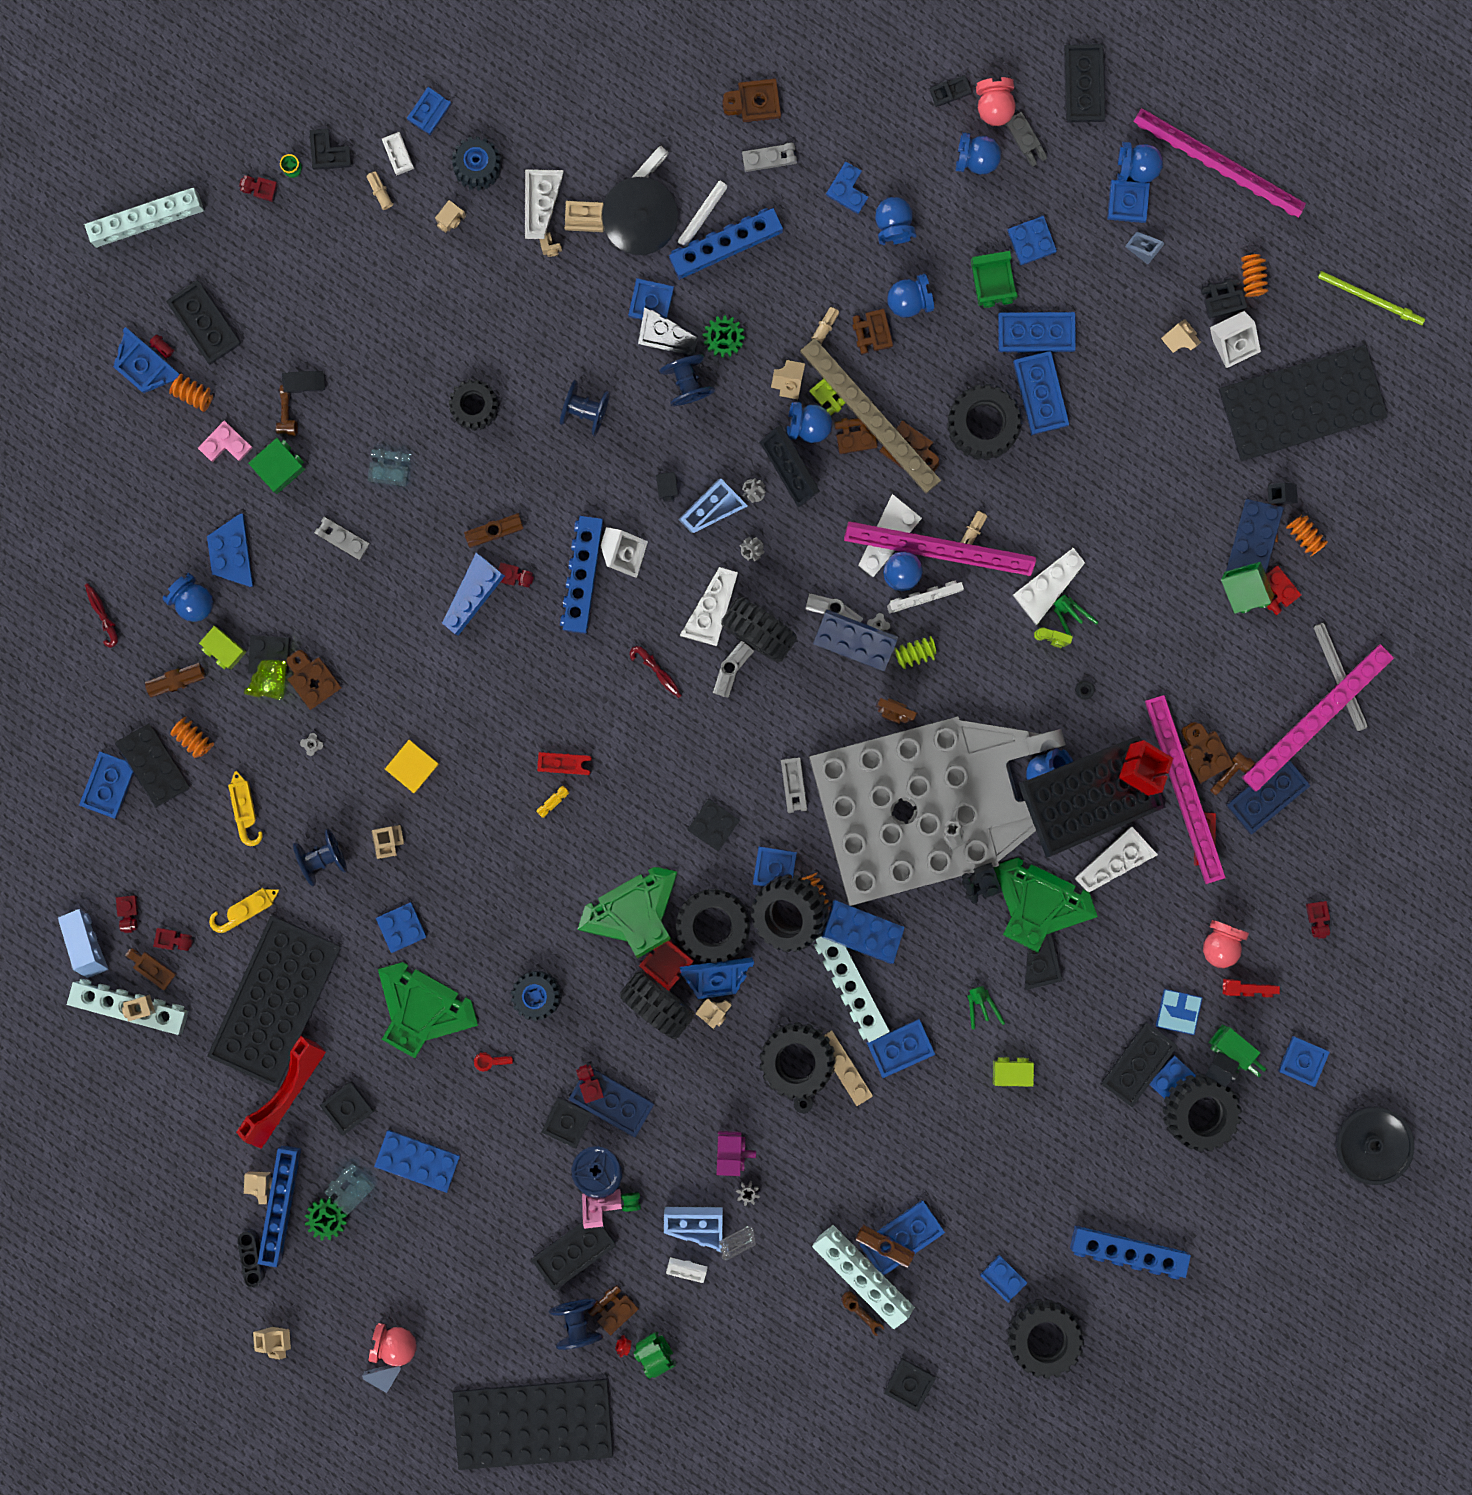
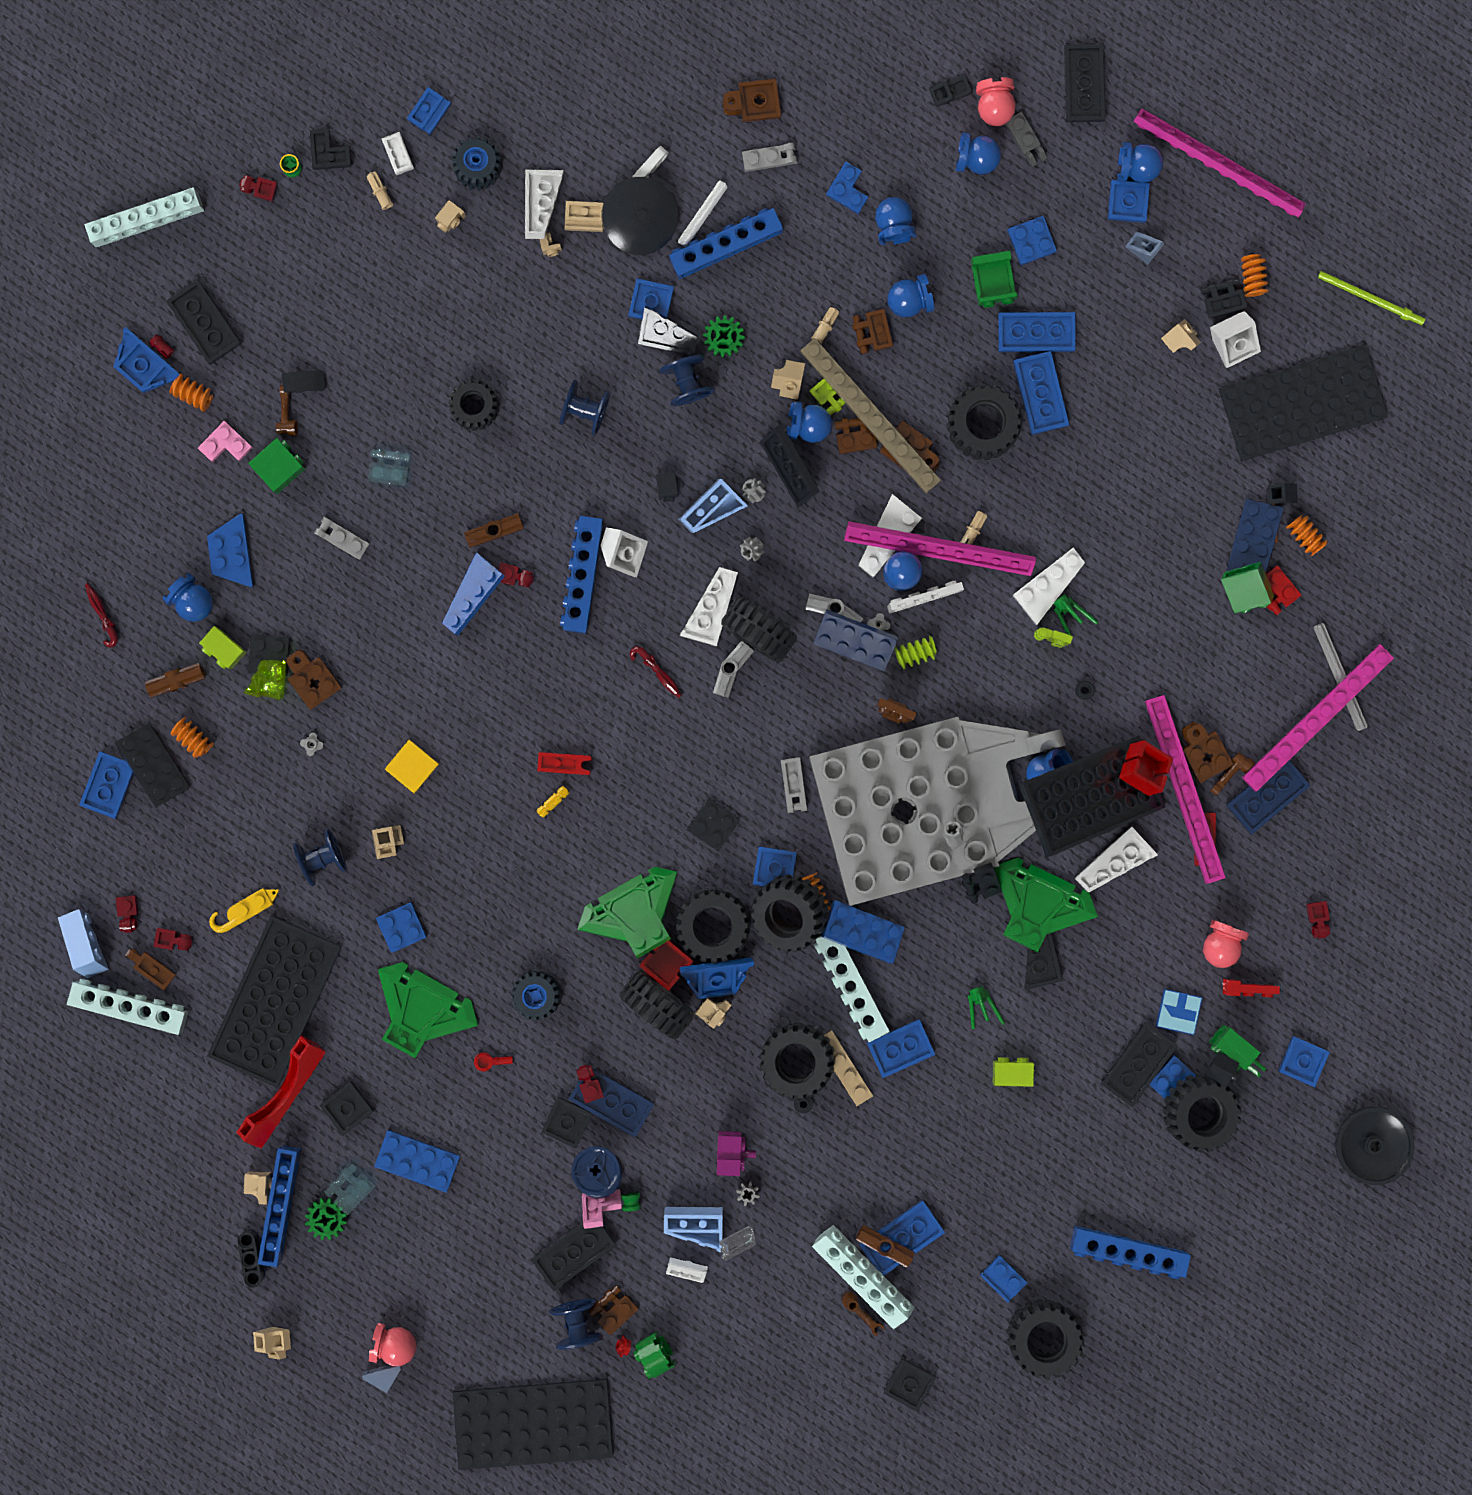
(146, 1005): tan brick -> none
(243, 808): yellow plate -> none

